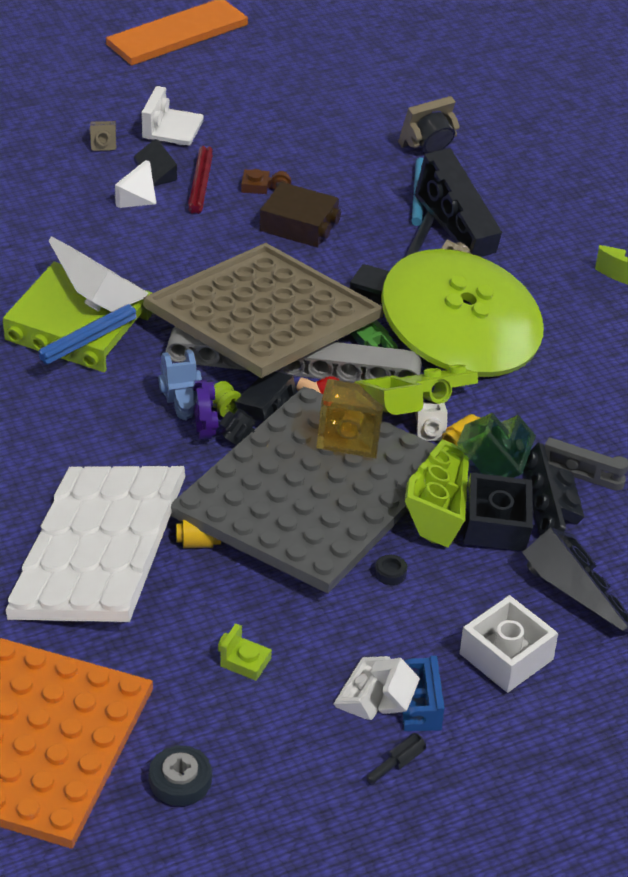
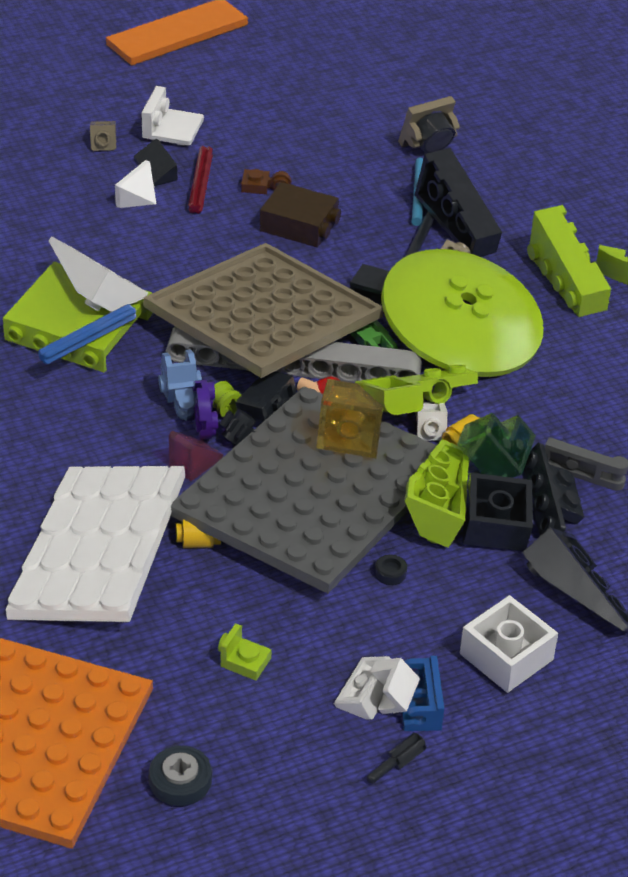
(192, 454): none -> clear pink slope
(567, 262): none -> lime wedge

